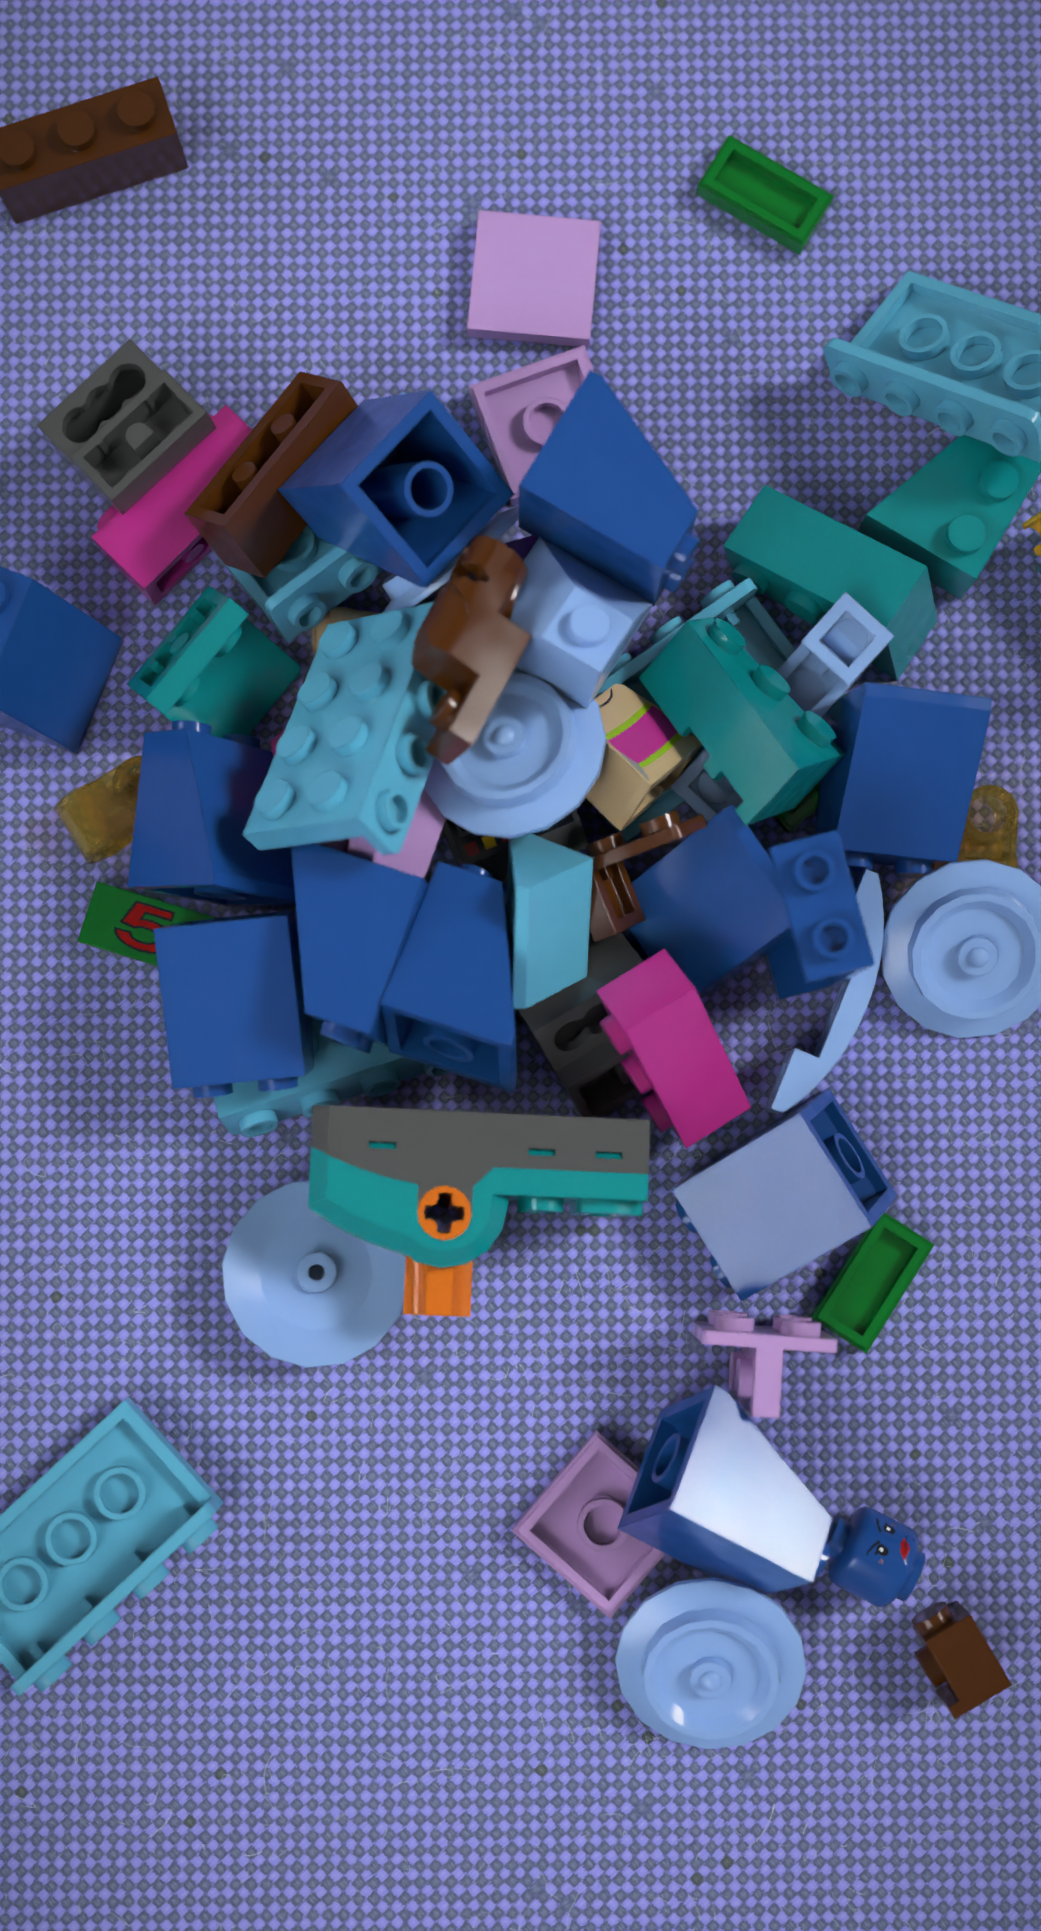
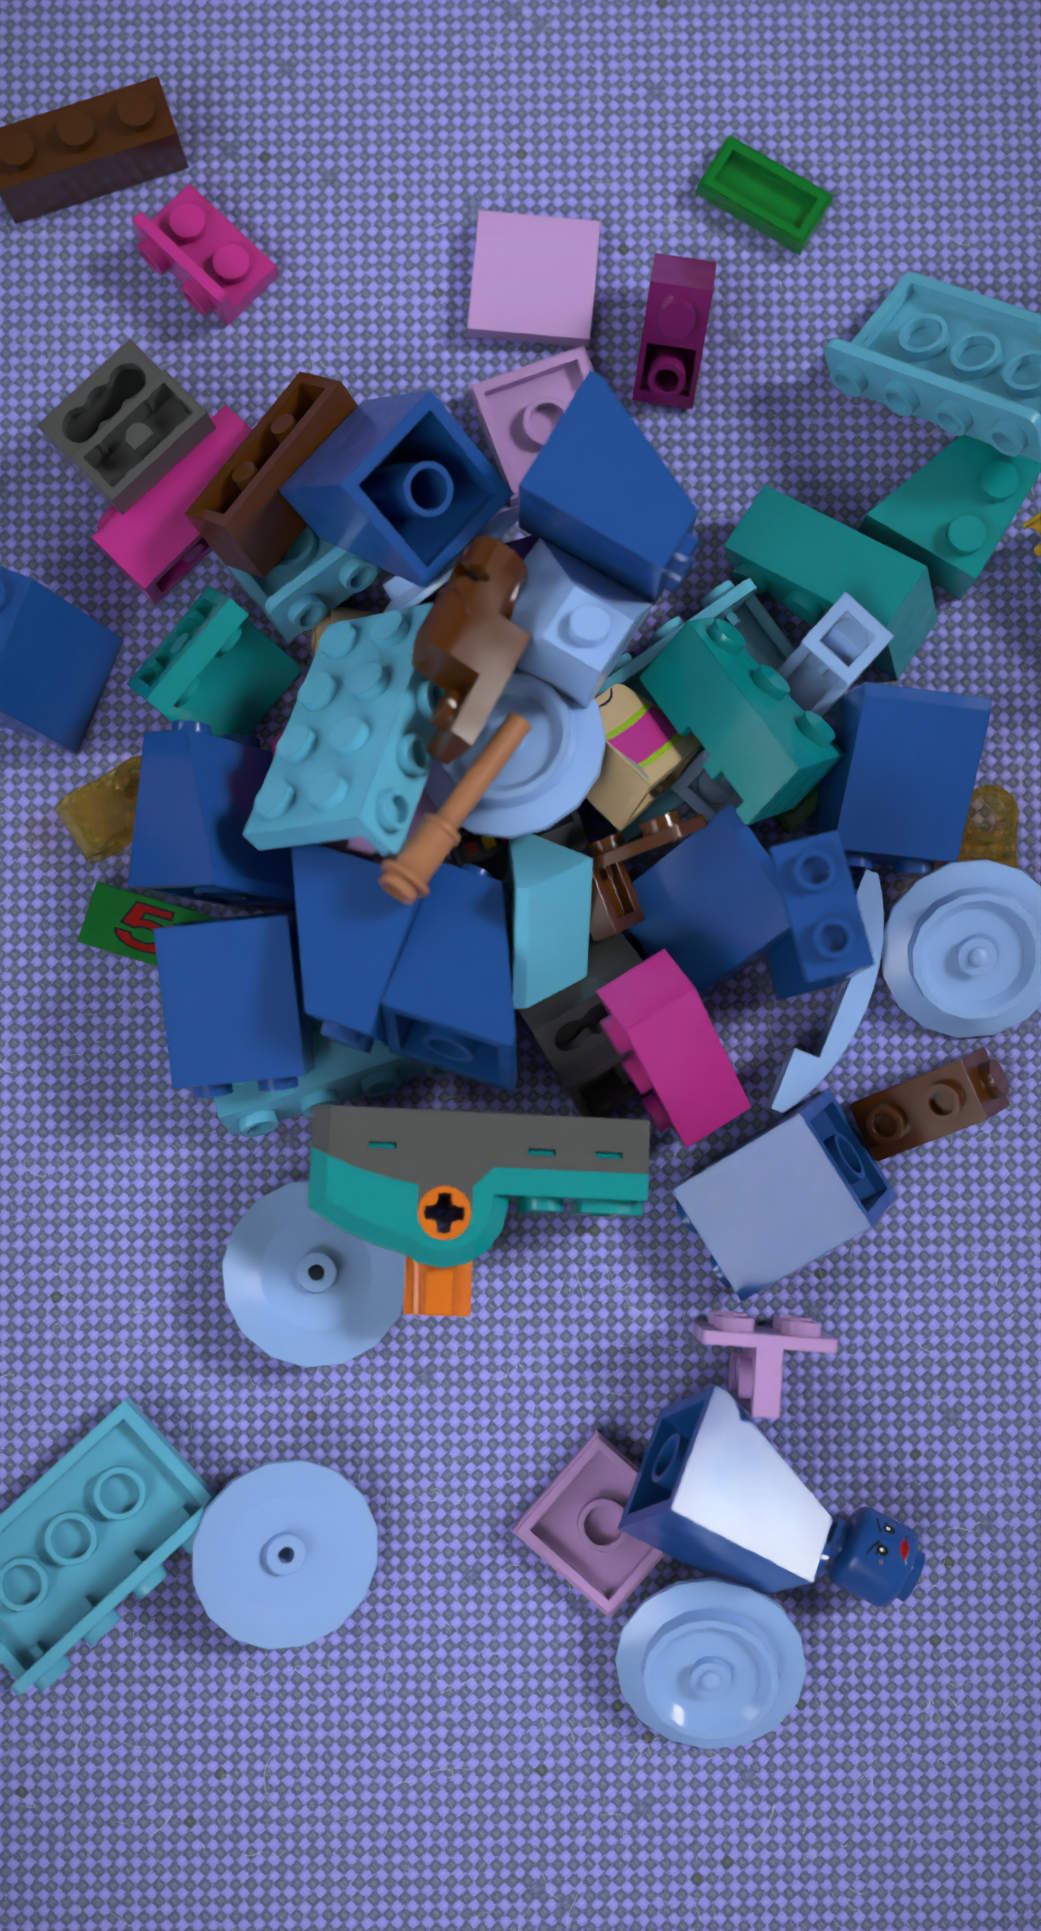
(206, 254): none -> dark pink bracket
(284, 1554): none -> light blue piece
(437, 834): none -> nougat pin
(674, 330): none -> magenta slope
(871, 1282): green tile -> none
(932, 1104): none -> reddish brown bracket
(958, 1656): reddish brown brick -> none

